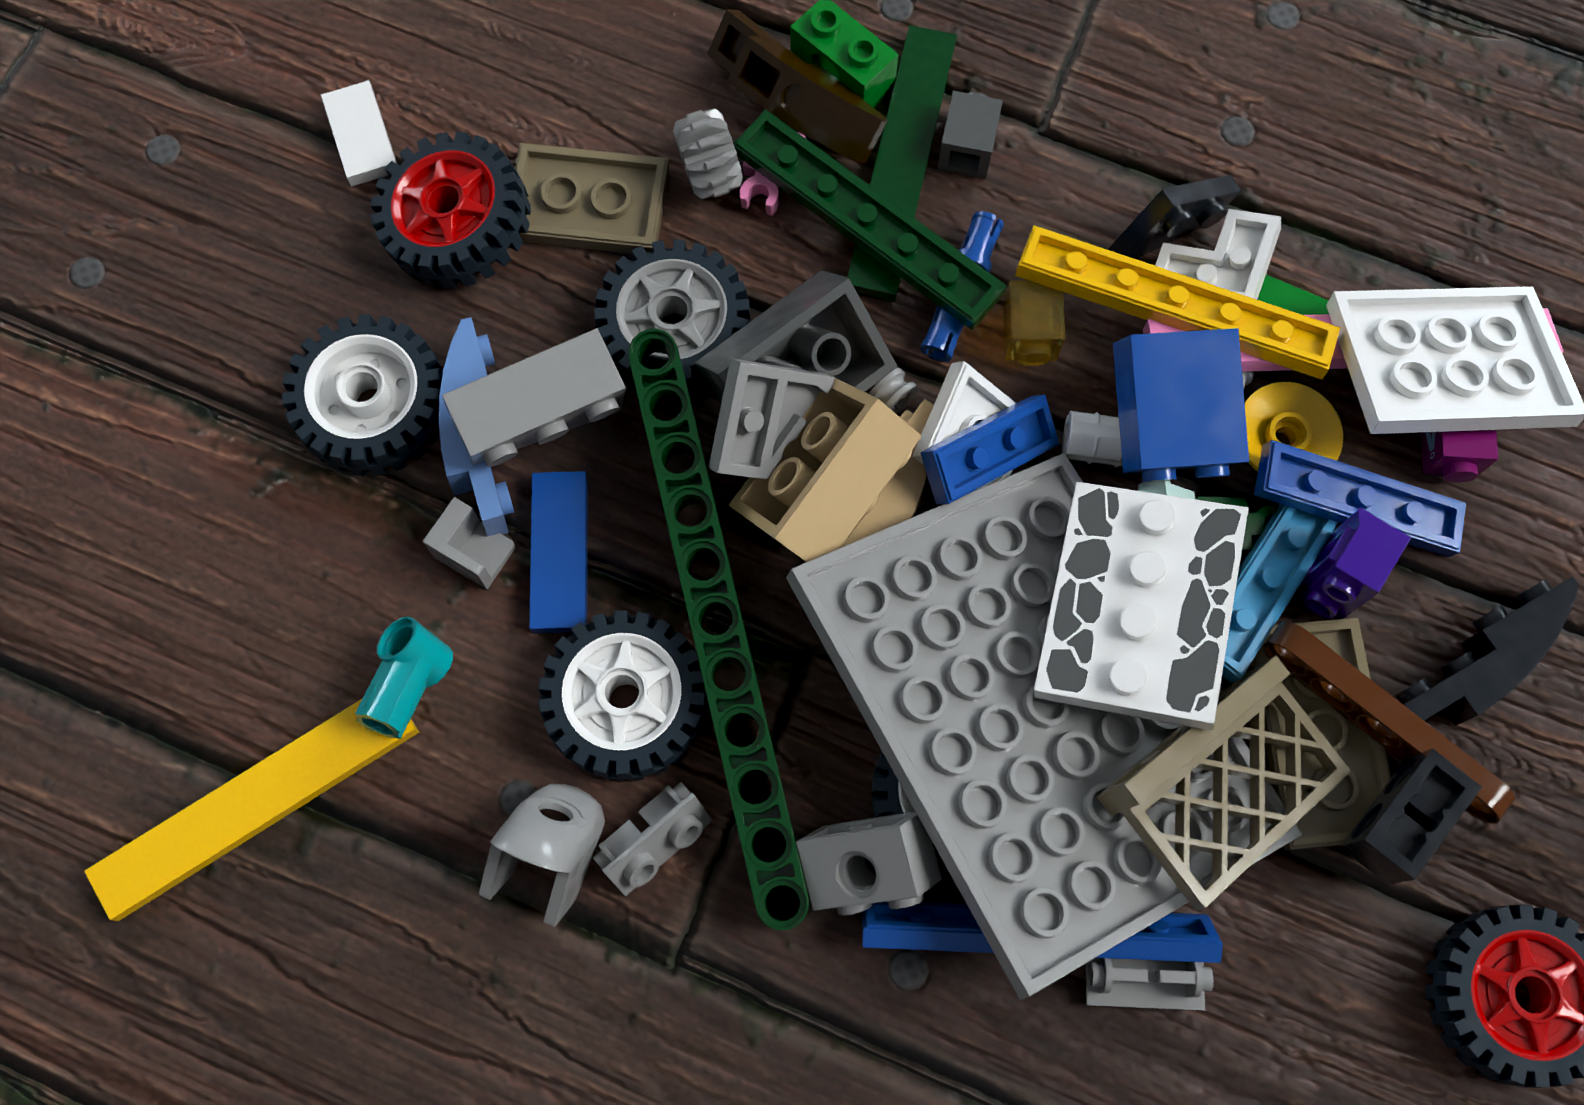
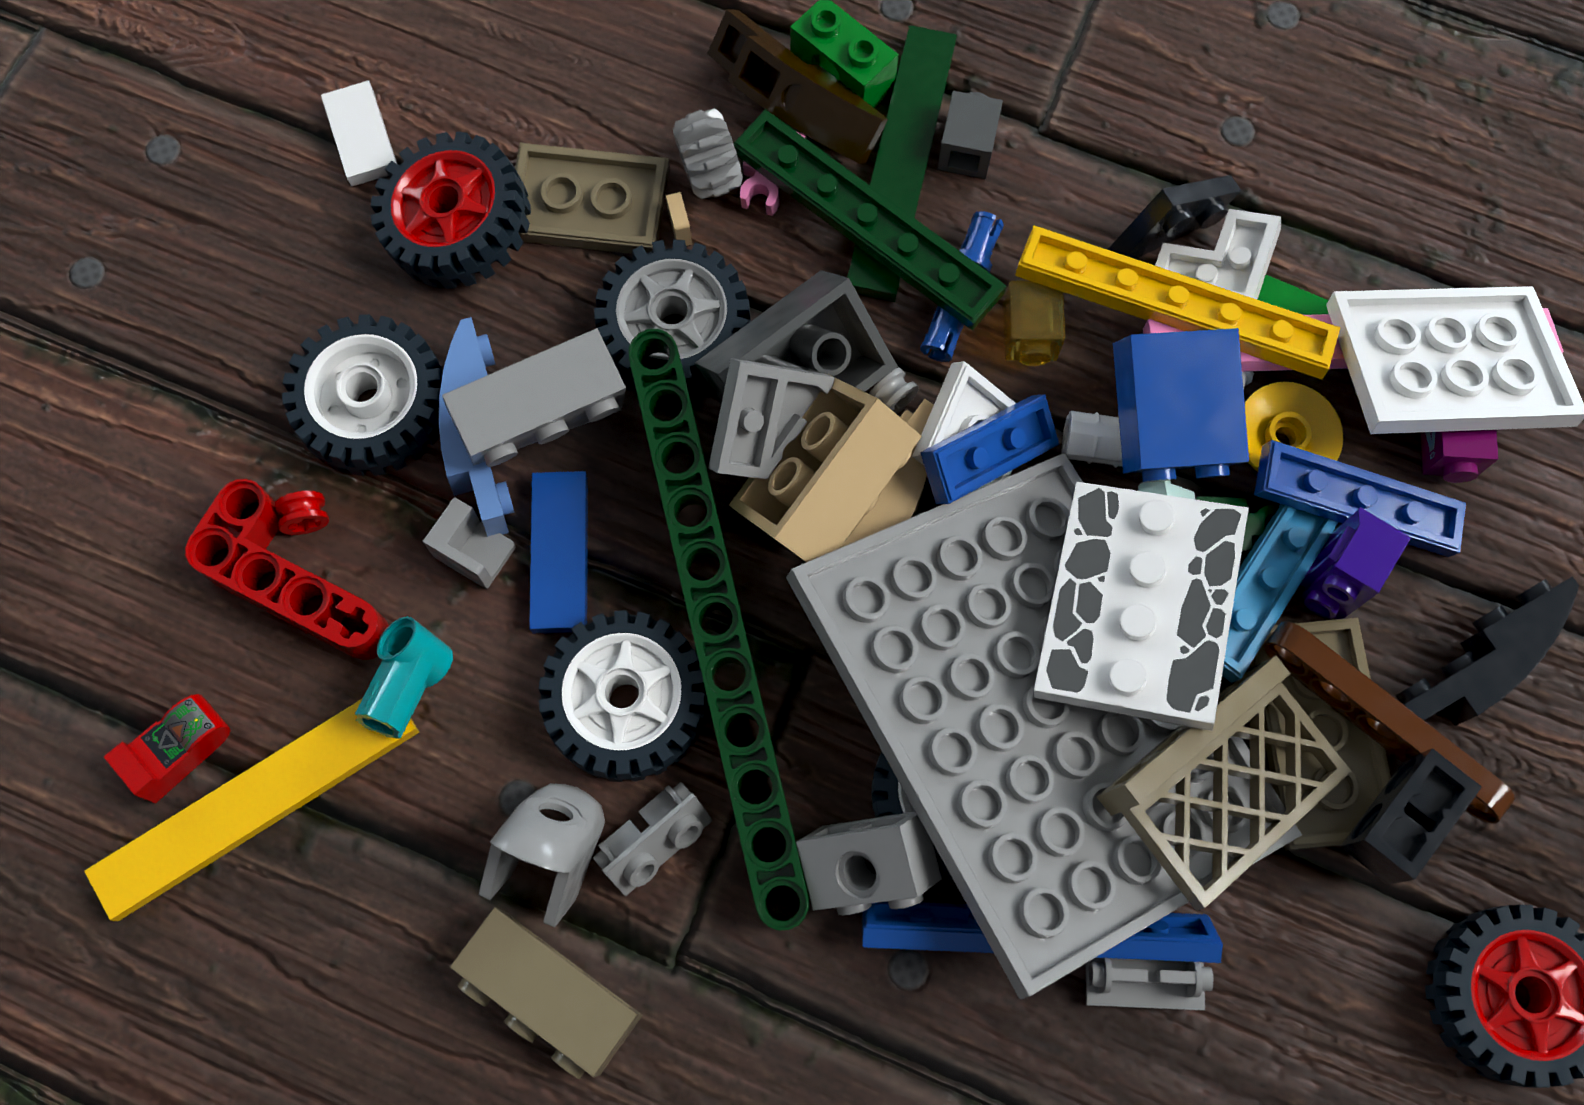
(169, 748): none -> red leg
(292, 585): none -> red beam
(301, 512): none -> red bush
(544, 994): none -> dark tan brick
(678, 218): none -> tan piece

